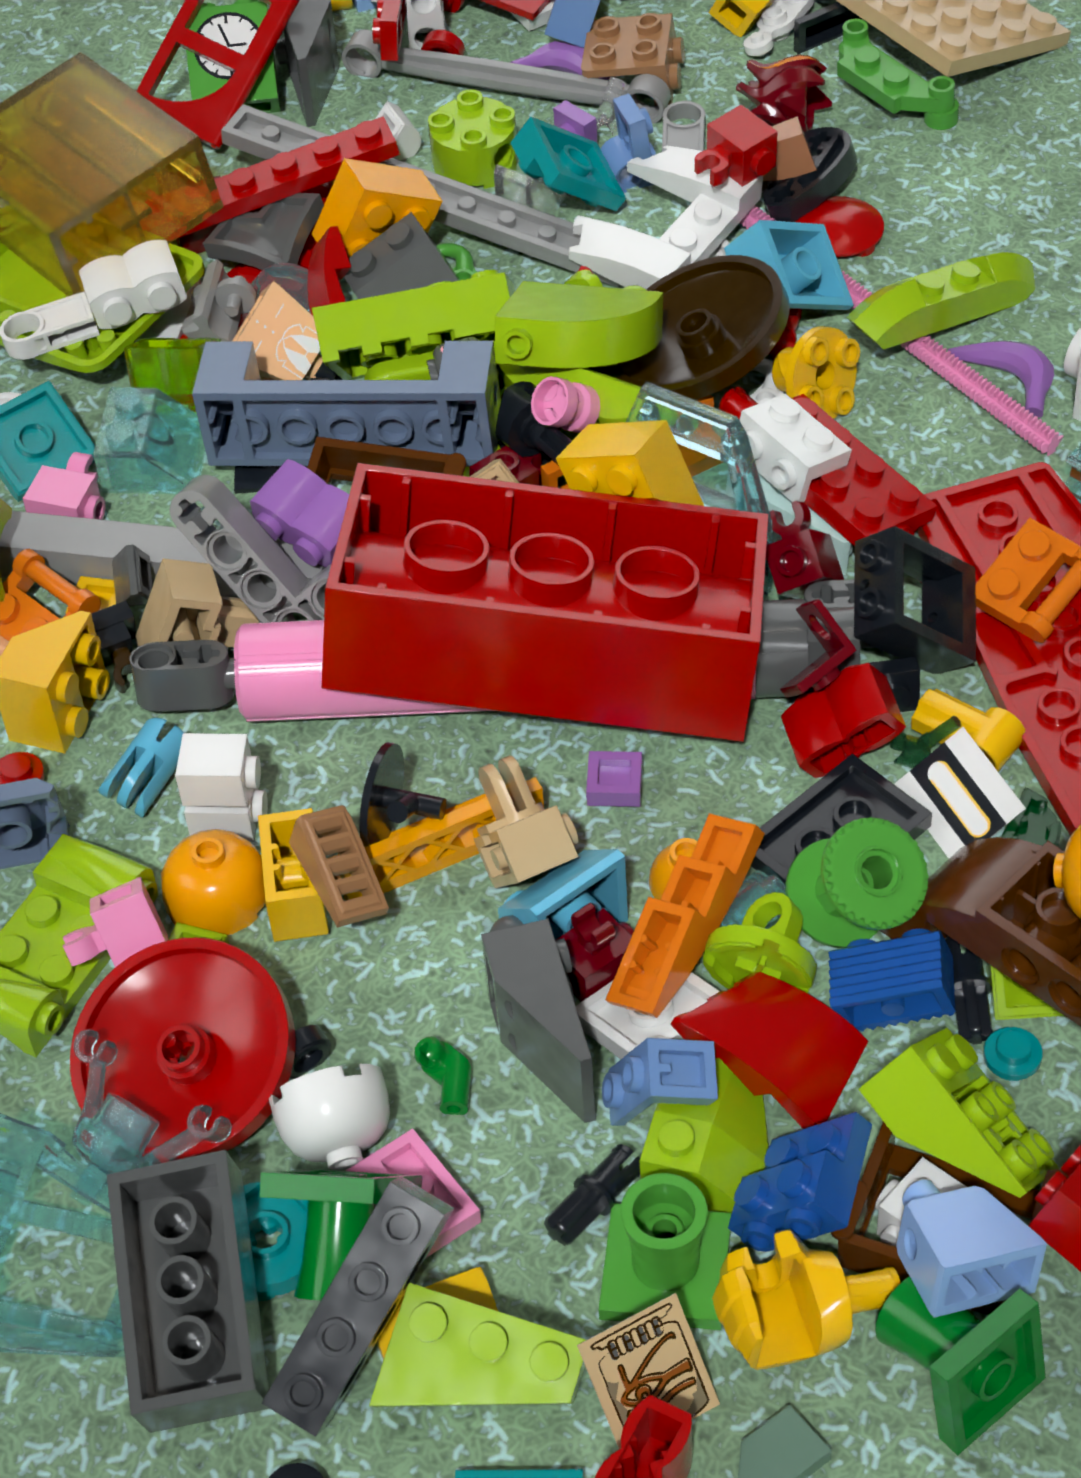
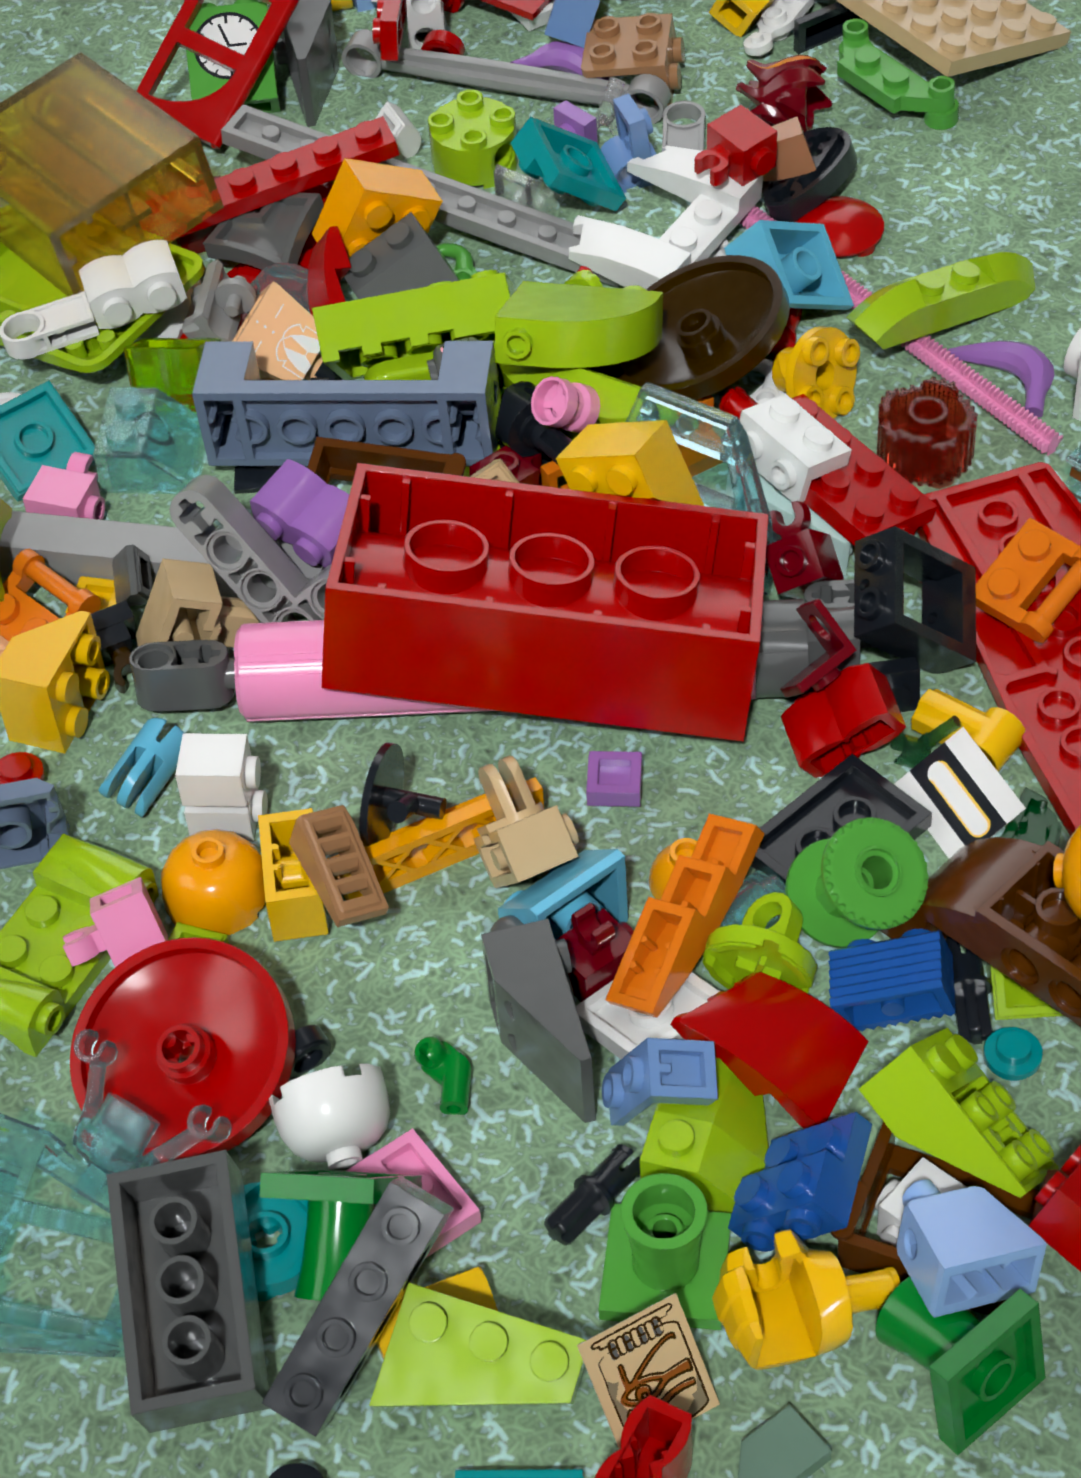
(927, 432): none -> clear red brick

